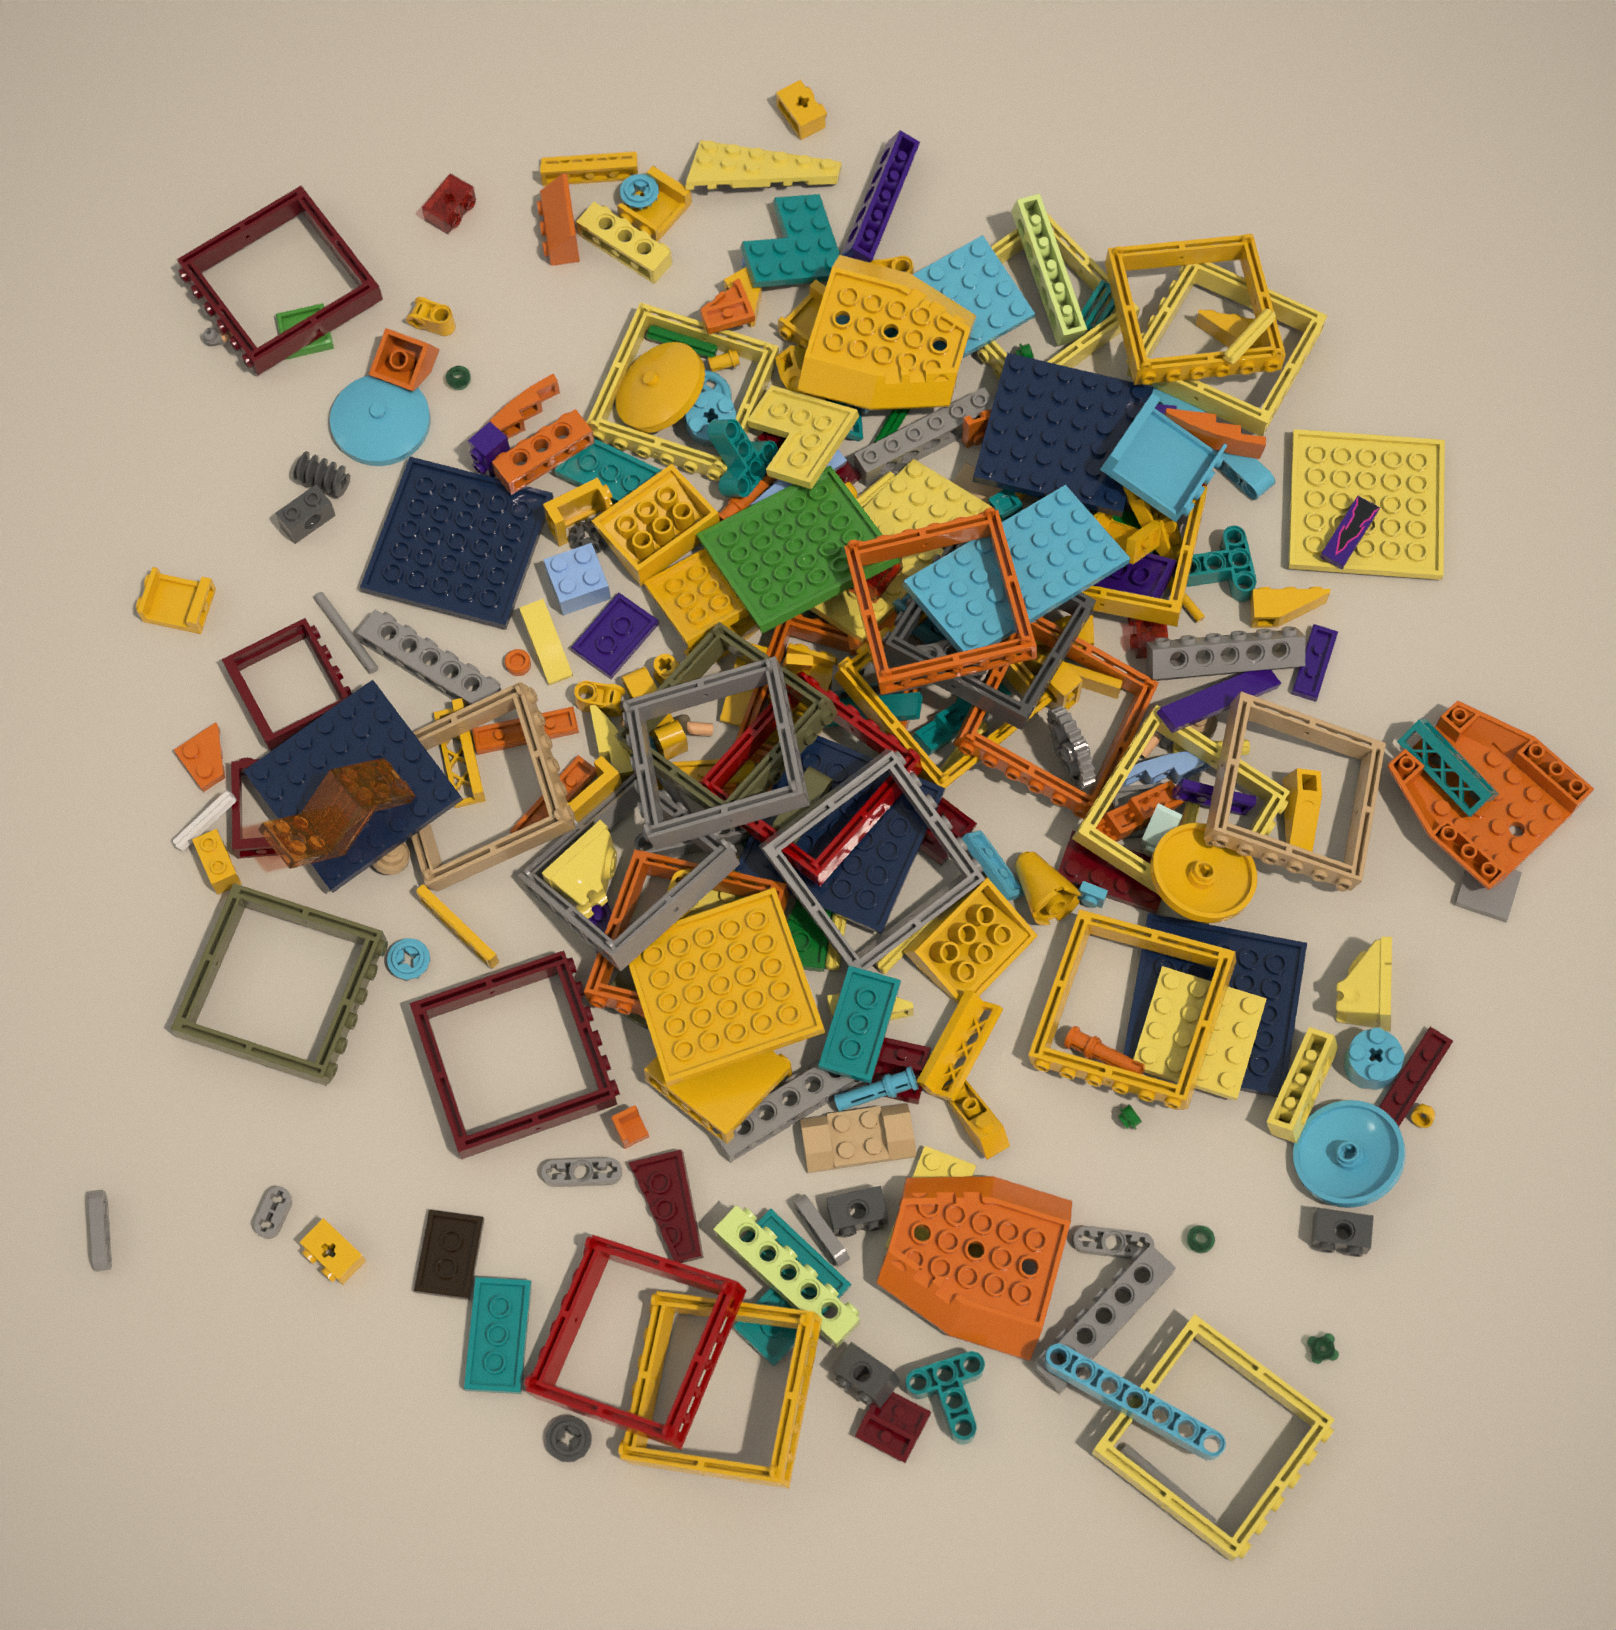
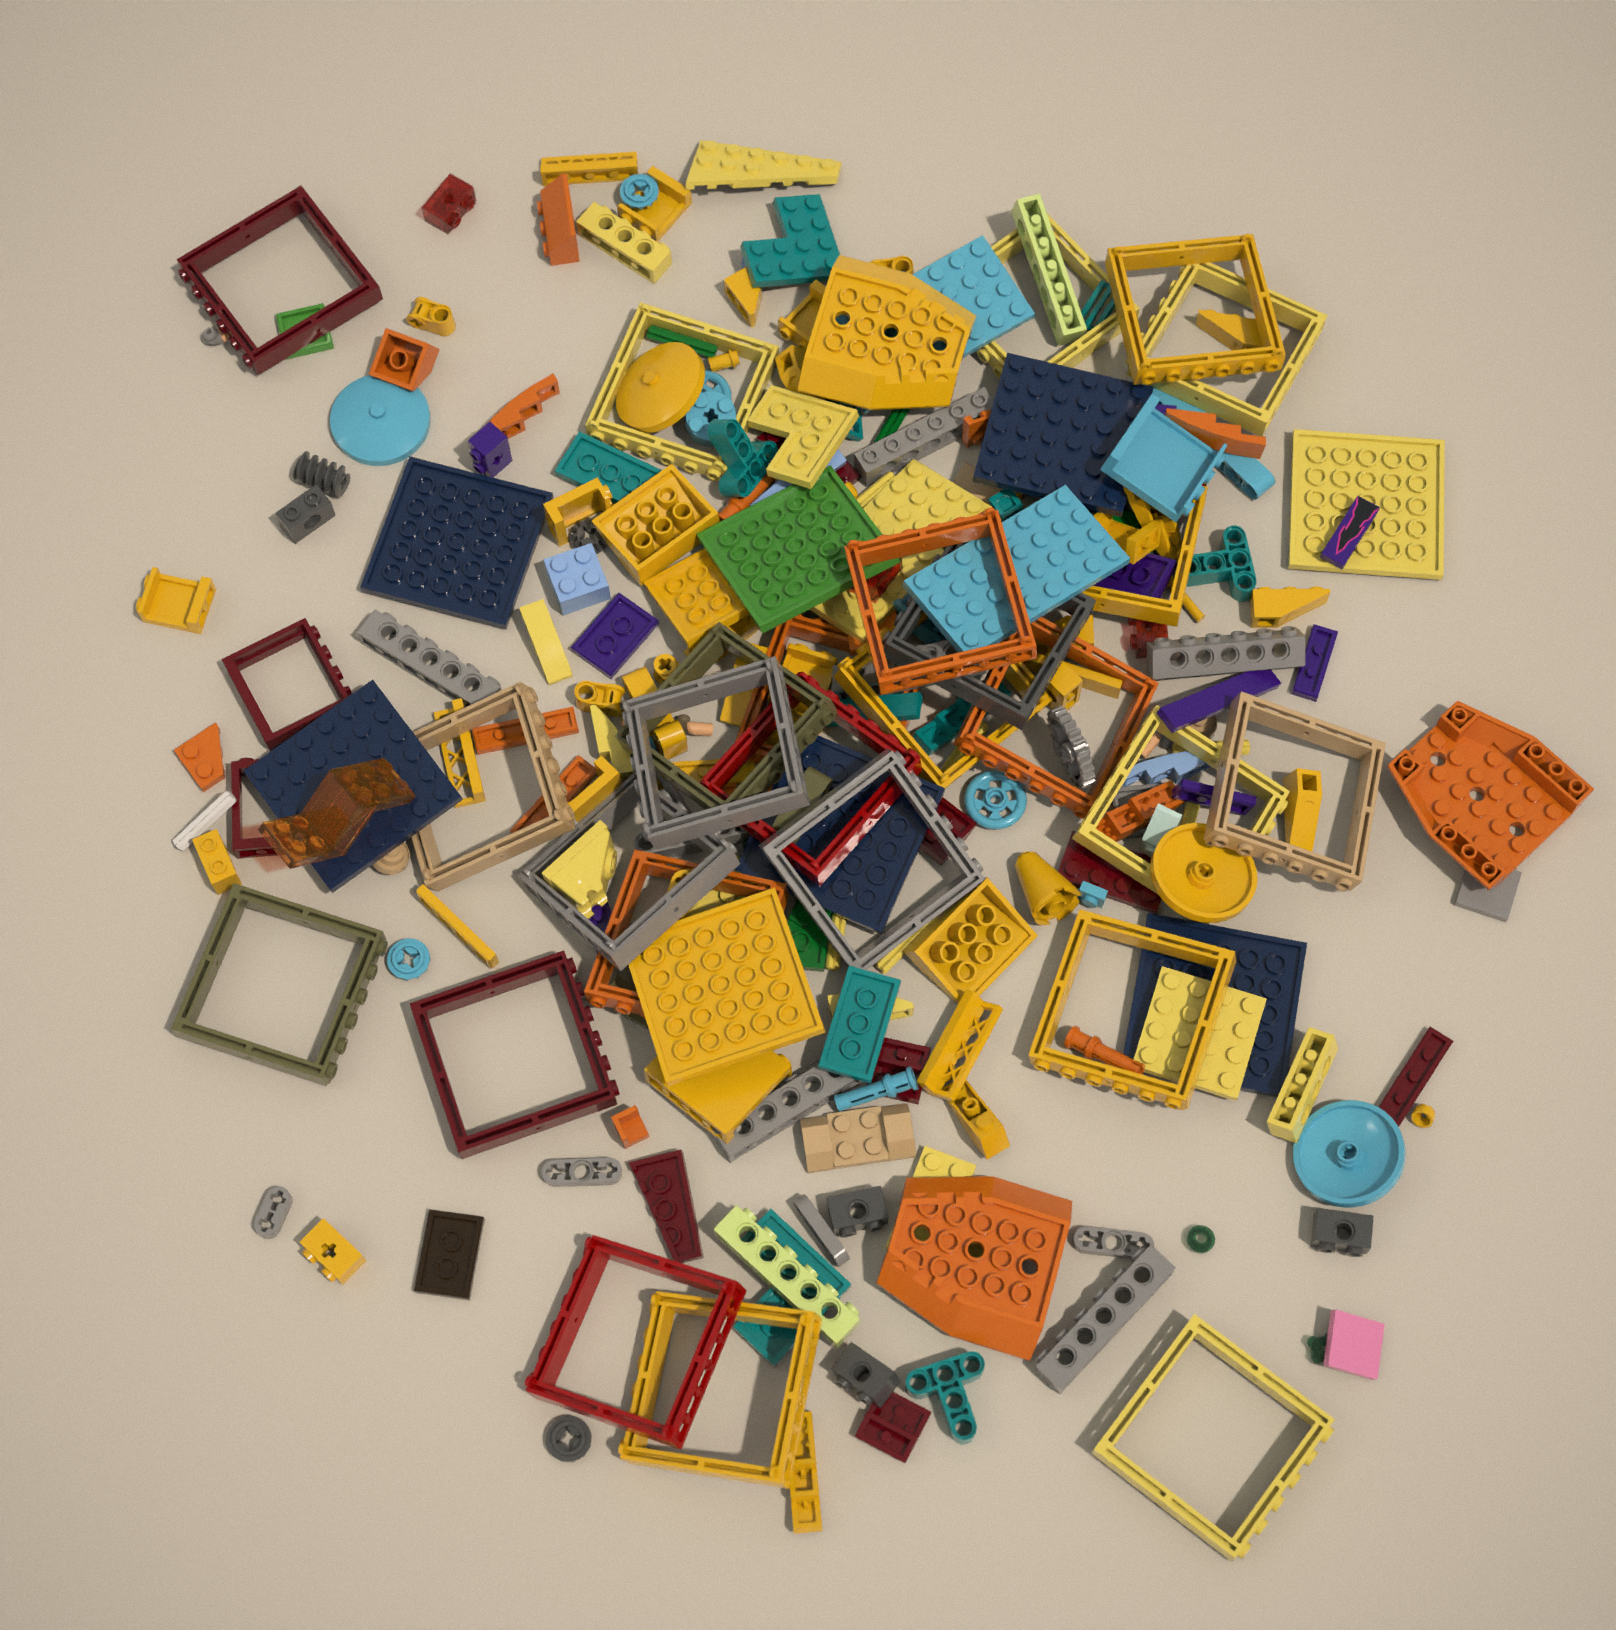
(100, 1231): light grey beam -> none
(346, 632): light grey bar -> none
(458, 383): clear green plate -> none
(498, 1335): teal plate -> none
(517, 662): orange tile -> none
(539, 463): orange brick -> none
(727, 310): orange wing -> none
(798, 663): yellow tile -> none
(801, 109): yellow brick -> none
(804, 1482): none -> yellow slope
(881, 197): dark purple brick -> none
(993, 865): medium azure tile -> none
(995, 820): none -> medium azure plate
(1025, 350): green plate -> none
(1129, 1117): green plate -> none
(1139, 1460): light grey bar -> none
(1148, 1402): medium azure beam -> none
(1249, 336): light yellow axle -> none
(1354, 1344): none -> bright pink tile
(1366, 991): light yellow piece -> none
(1373, 1044): medium azure brick -> none
(1455, 760): teal fence -> none

